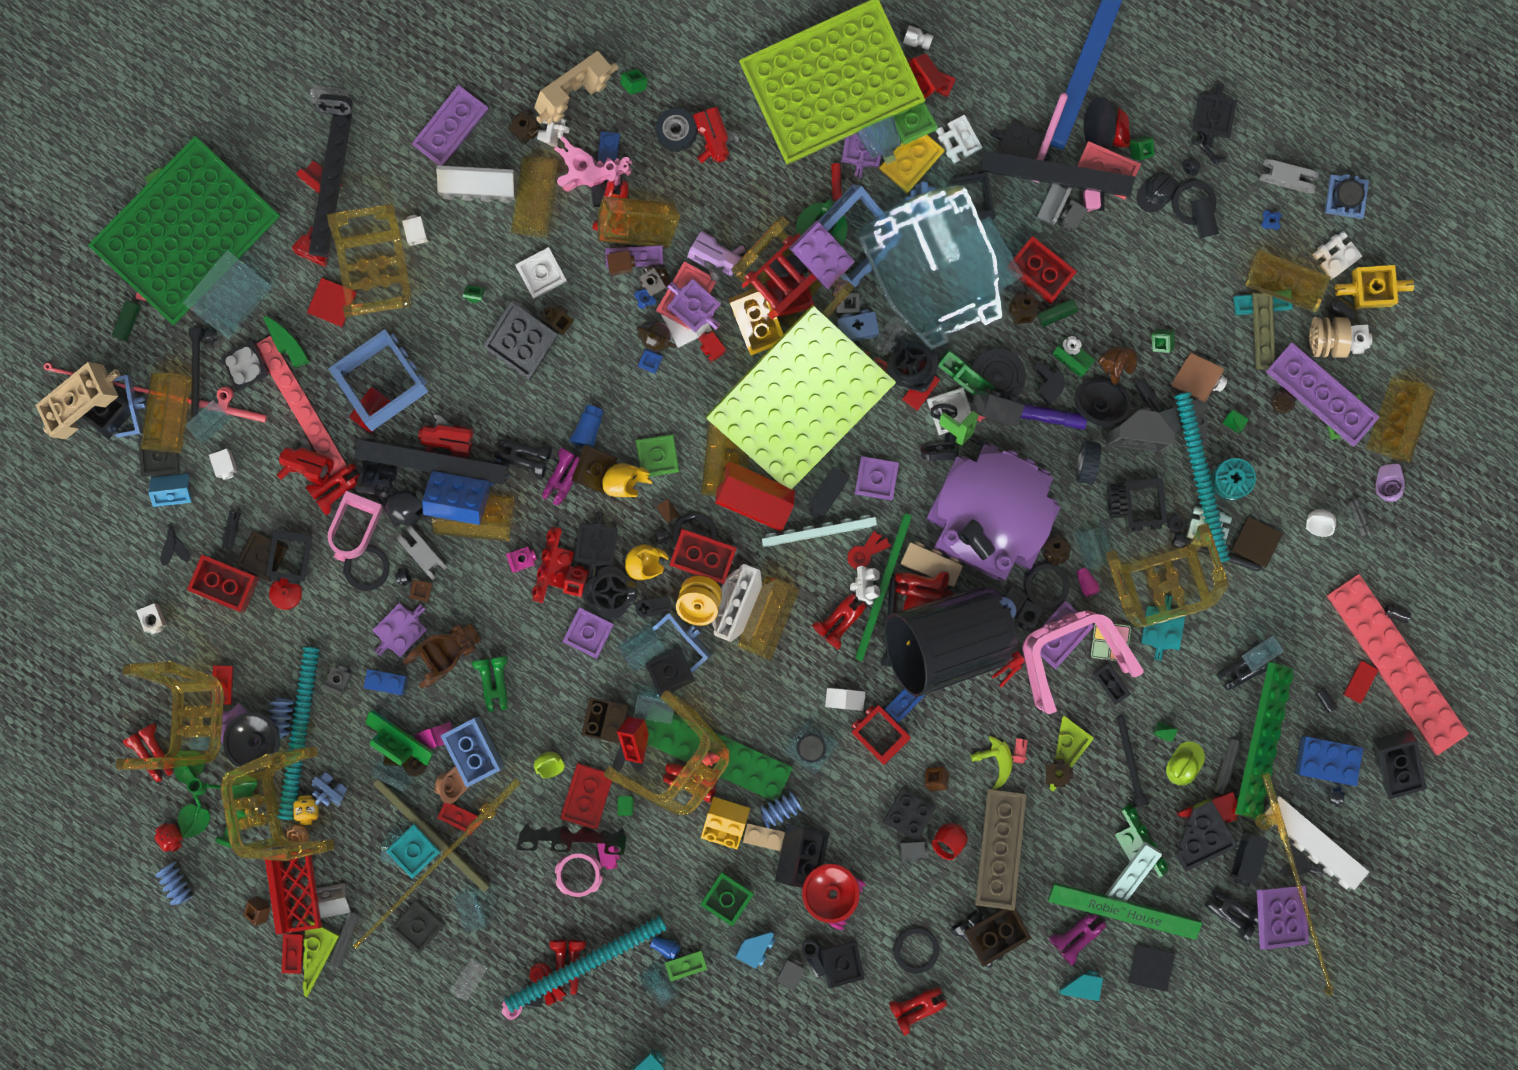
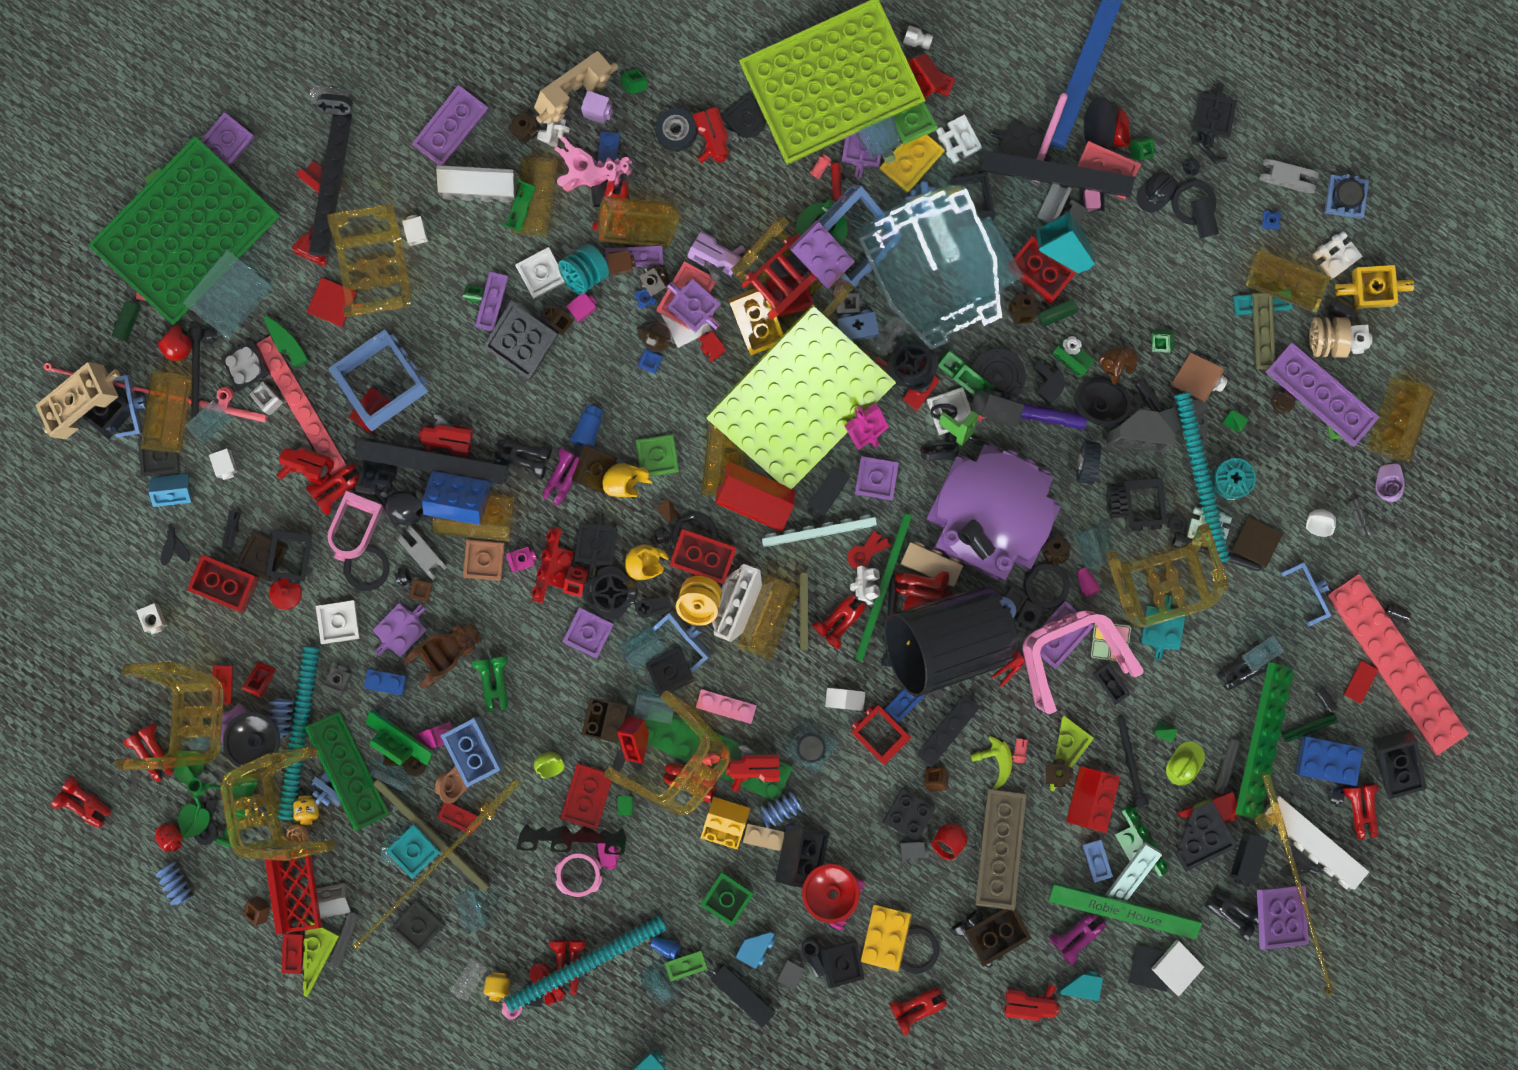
(91, 803): none -> red piece
(175, 344): none -> red helmet
(210, 833): none -> black piece
(227, 139): none -> medium lavender plate
(259, 679): none -> red slope
(266, 398): none -> white slope
(338, 622): none -> white plate
(347, 771): none -> green tile
(483, 560): none -> nougat tile
(491, 301): none -> medium lavender plate
(496, 986): none -> yellow head
(520, 206): none -> green piece
(582, 307): none -> dark pink brick
(583, 269): none -> teal wheel
(596, 107): none -> lavender brick
(726, 706): none -> bright pink plate
(742, 995): none -> black brick
(745, 117): none -> black tile
(753, 766): none -> red piece
(804, 611): none -> olive tile
(820, 166): none -> coral pin
(866, 426): none -> dark pink plate
(886, 937): none -> yellow plate
(947, 730): none -> black brick
(1031, 1007): none -> red piece
(1066, 243): none -> teal slope
(1093, 799): none -> red slope
(1097, 860): none -> medium blue plate
(1177, 968): none -> white tile
(1309, 727): none -> dark green axle
(1318, 589): none -> medium blue piece
(1354, 793): none -> red piece

